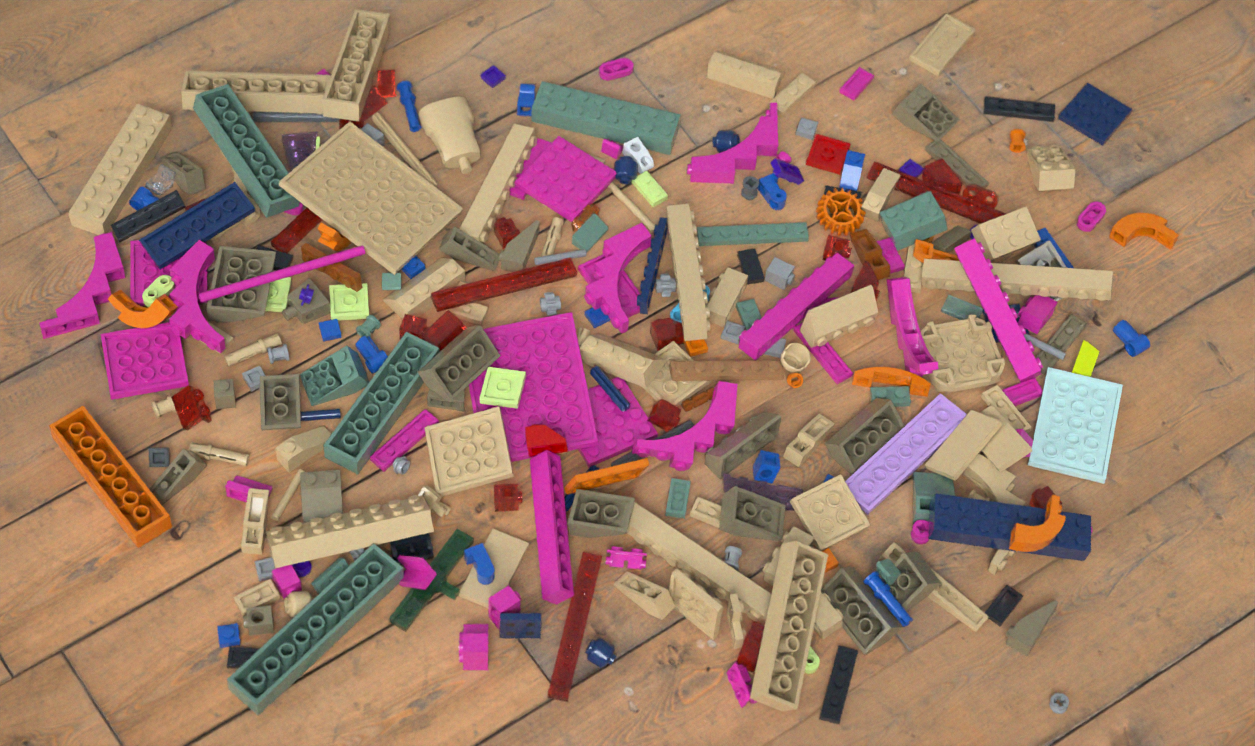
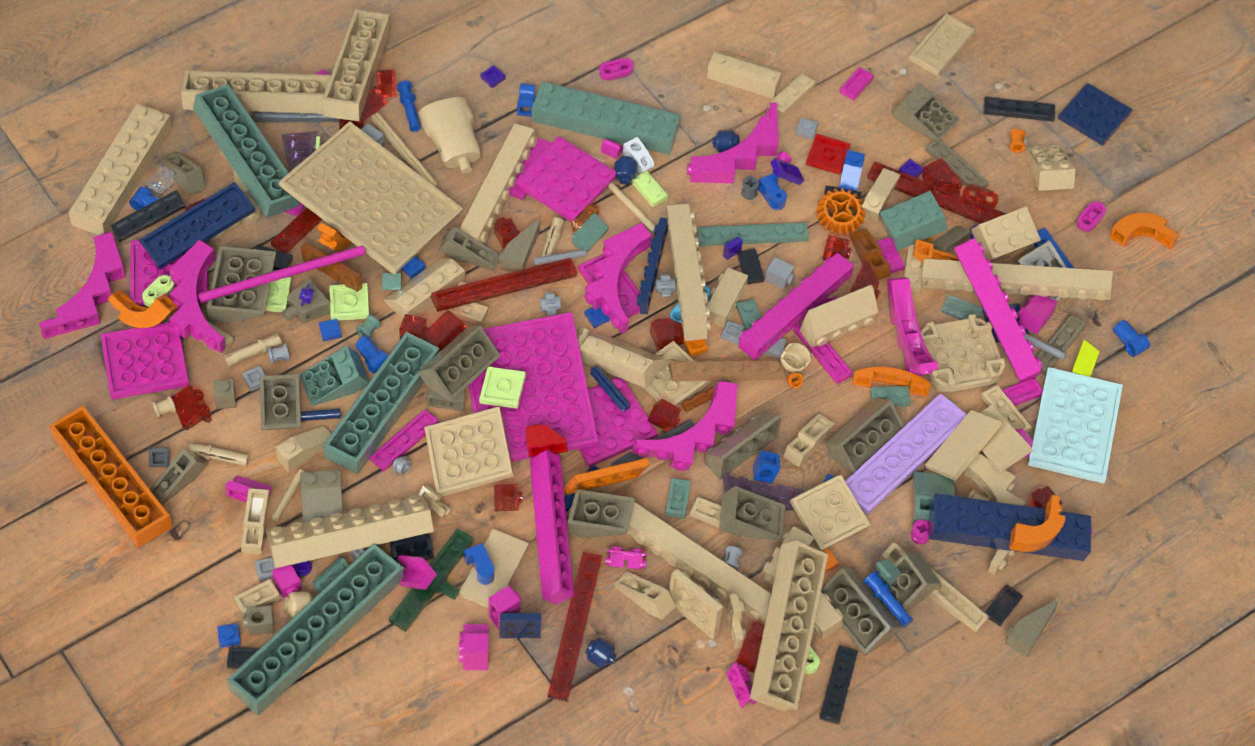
(732, 247): none -> dark purple tile
(1055, 706): light grey bush -> none

